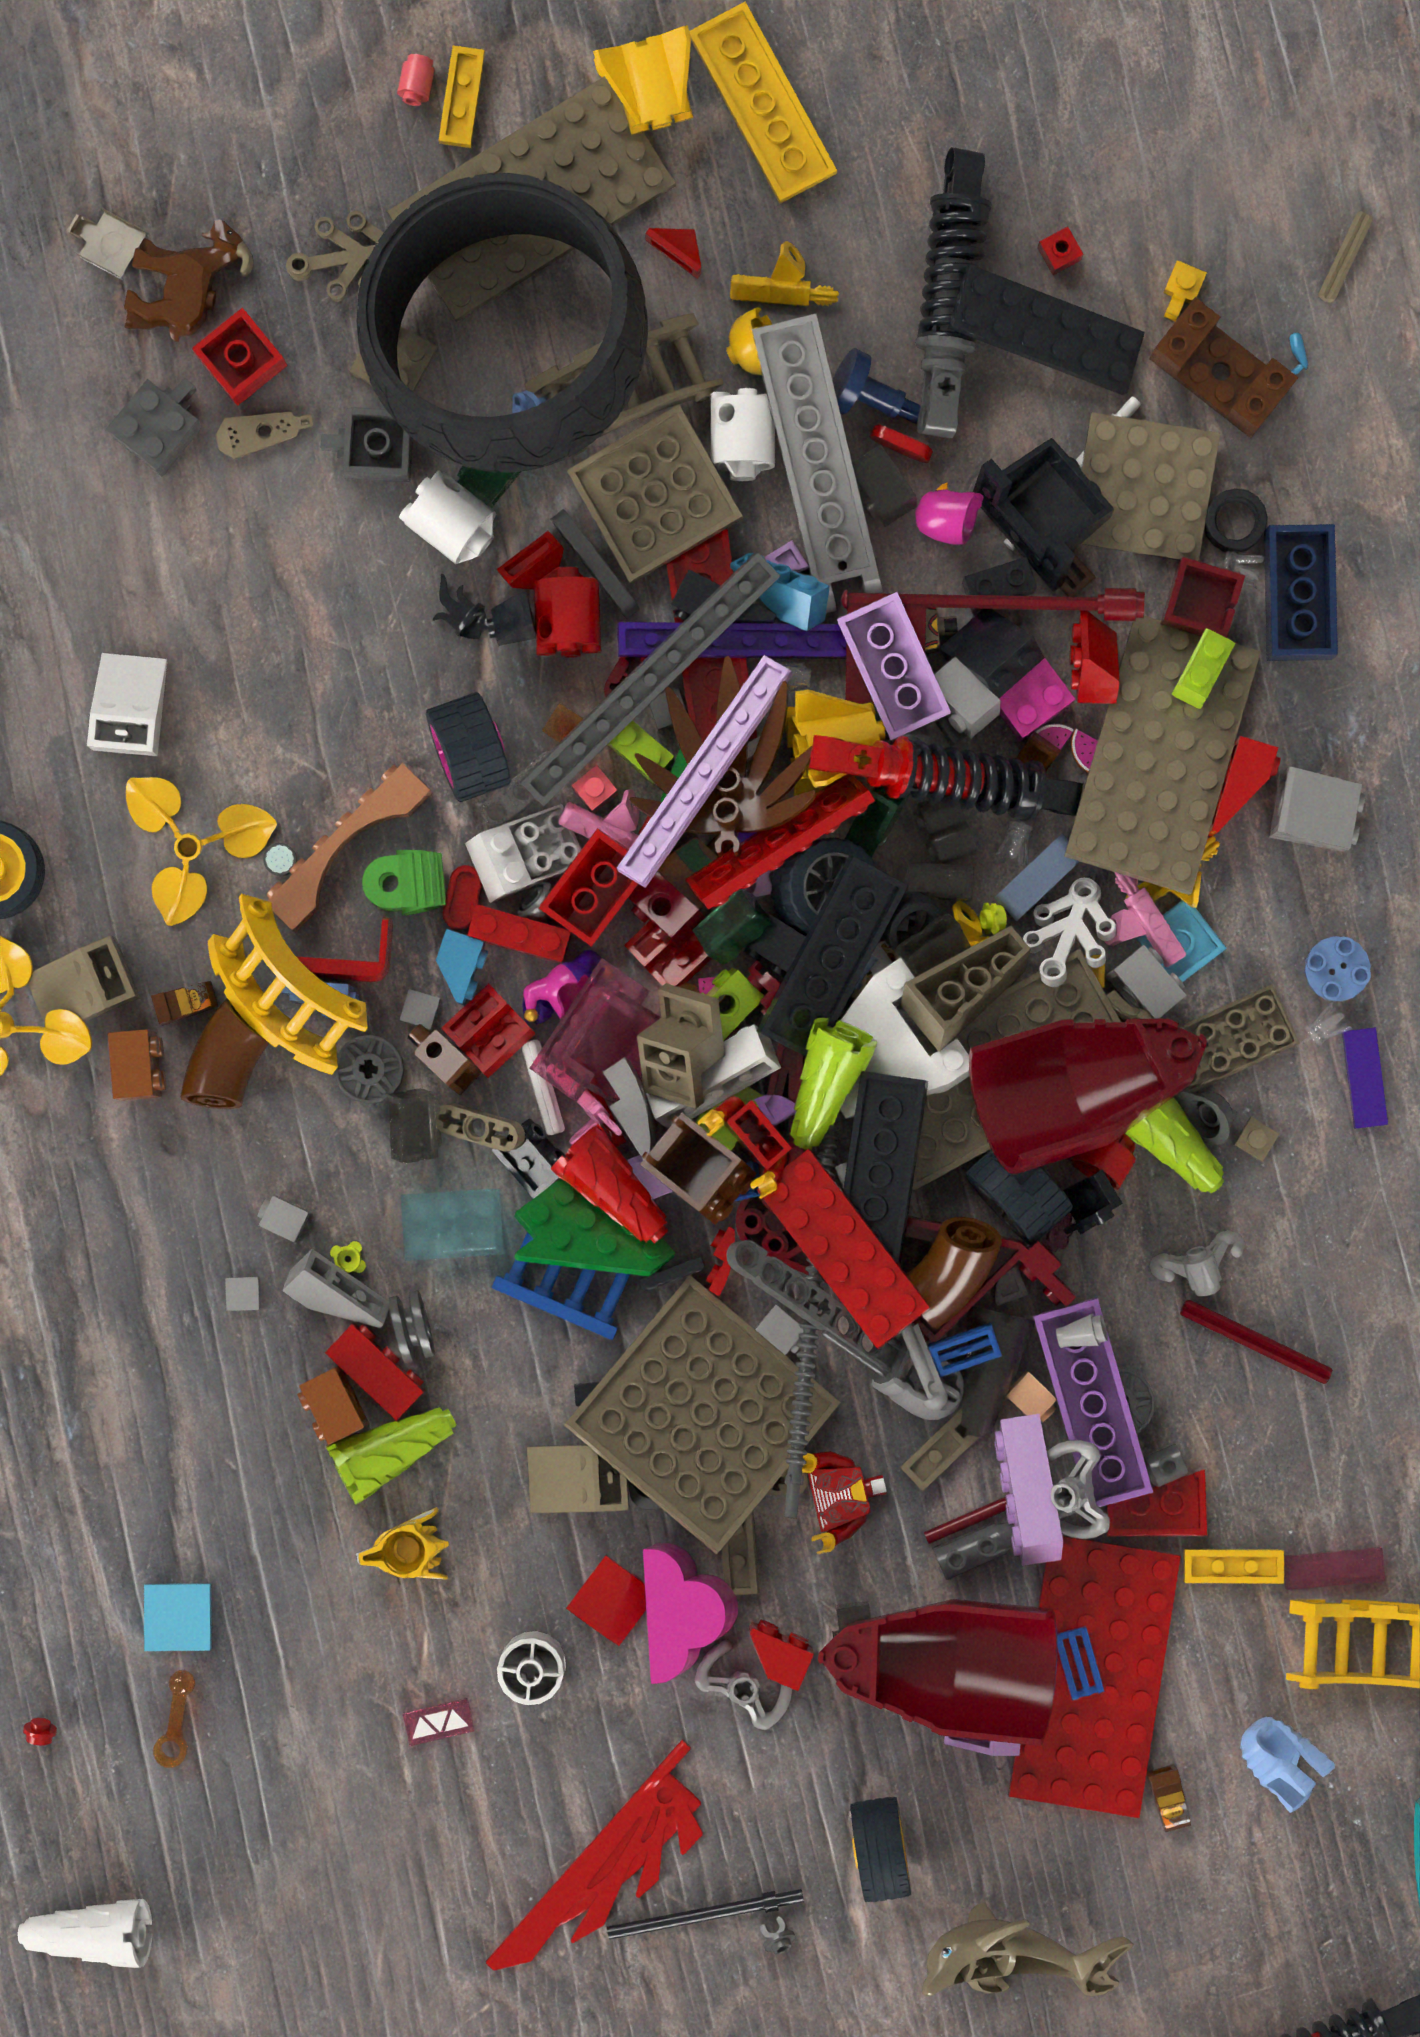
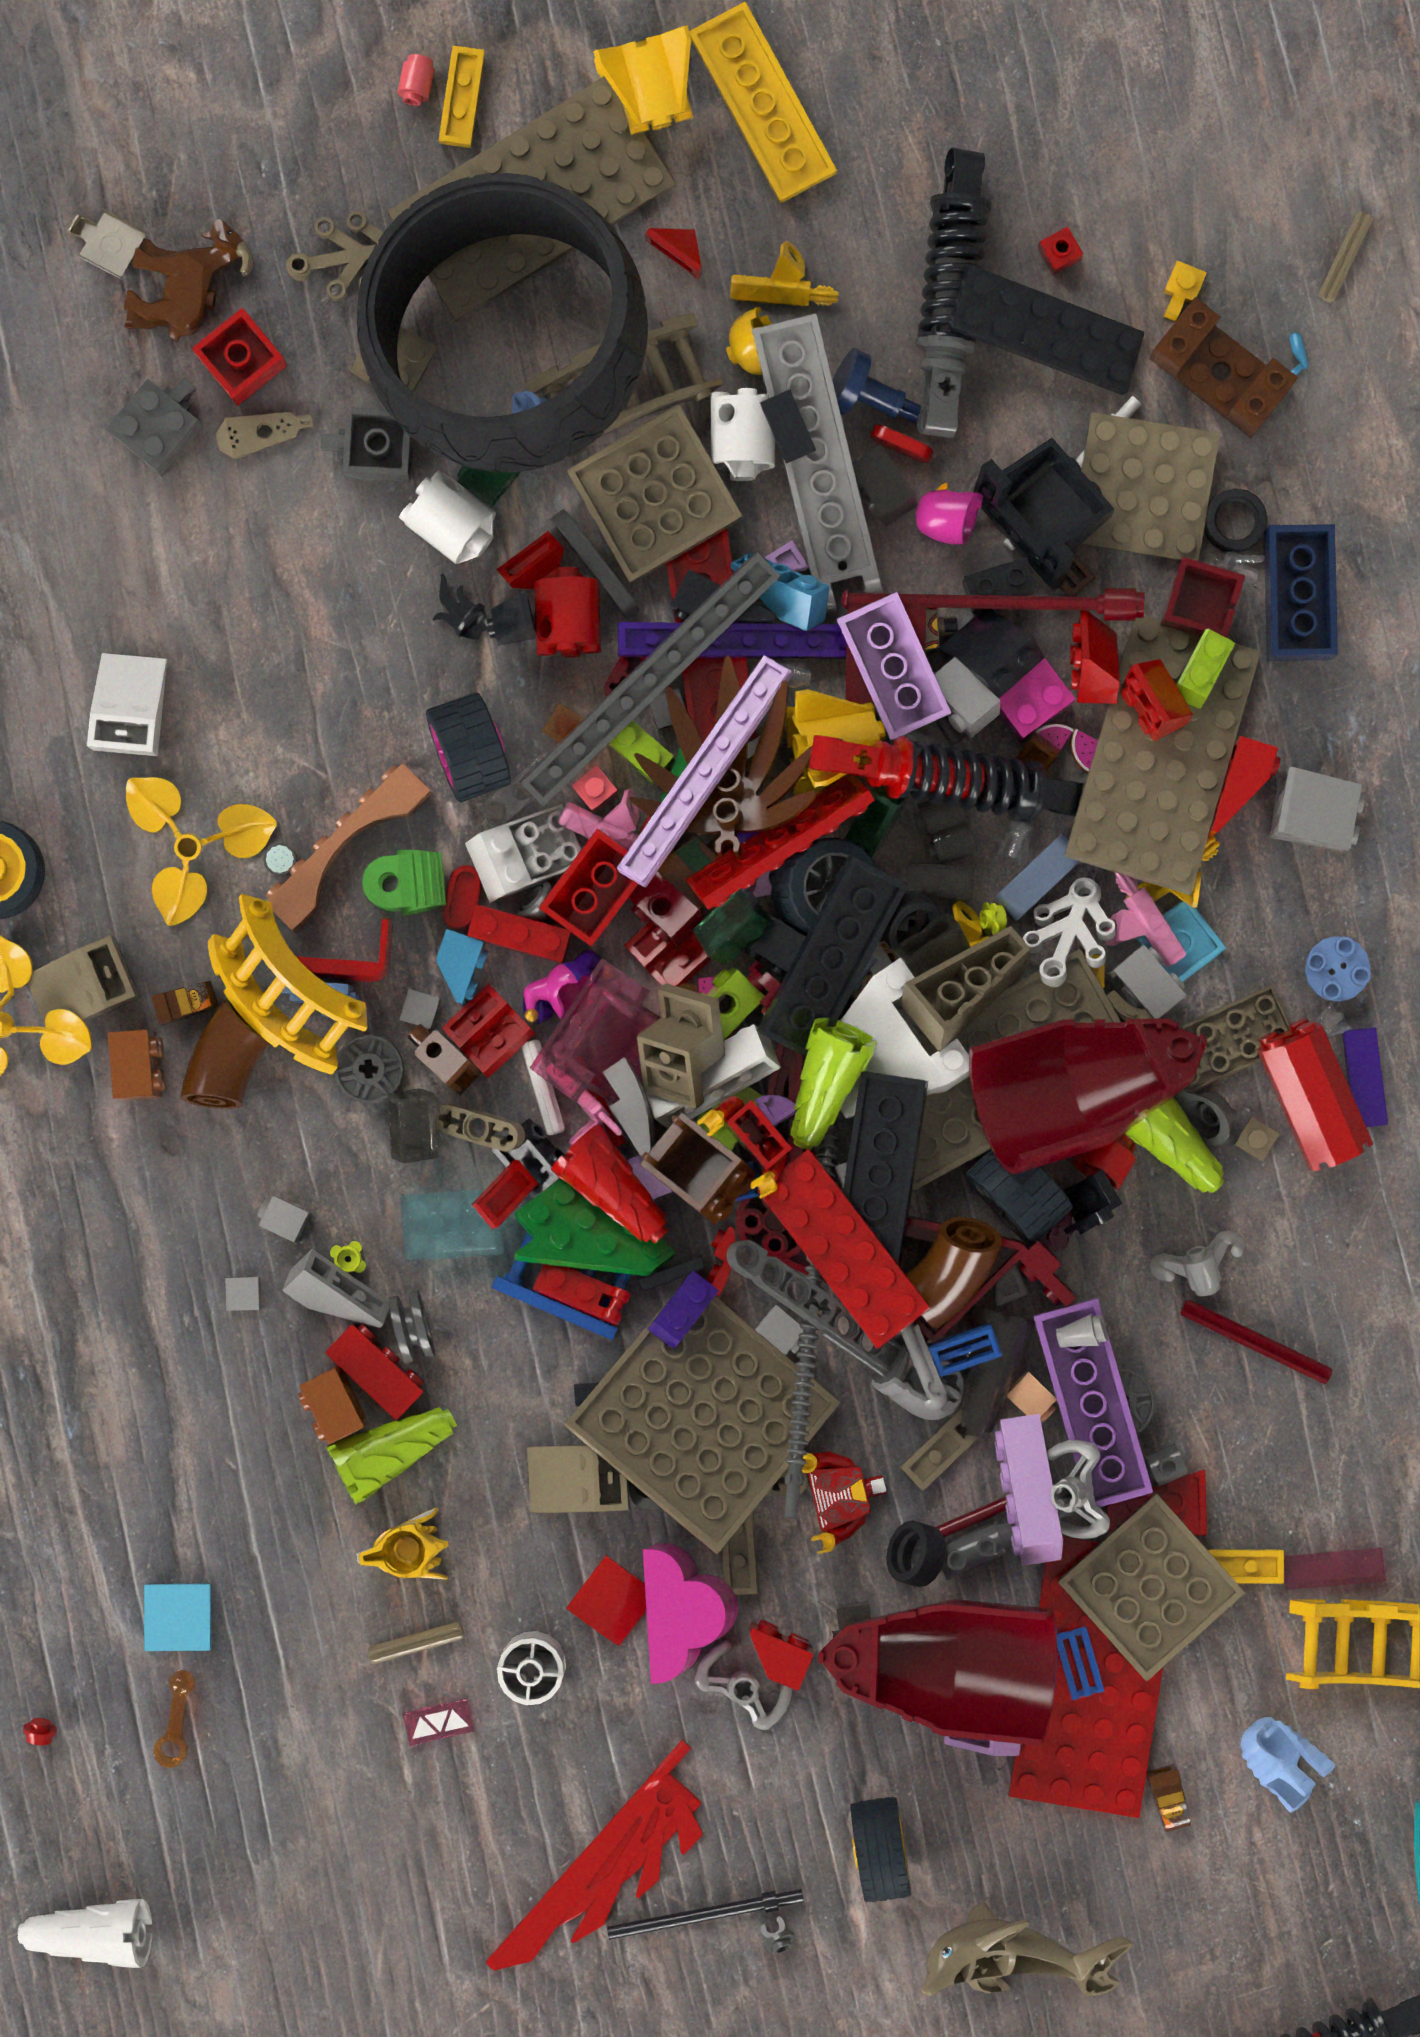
(415, 1642): none -> dark tan axle
(505, 1194): none -> red tile
(581, 1292): none -> red plate
(683, 1309): none -> dark purple brick
(787, 426): none -> black tile
(930, 1558): none -> black tyre
(1151, 1586): none -> dark tan plate
(1155, 699): none -> red slope
(1314, 1094): none -> red brick

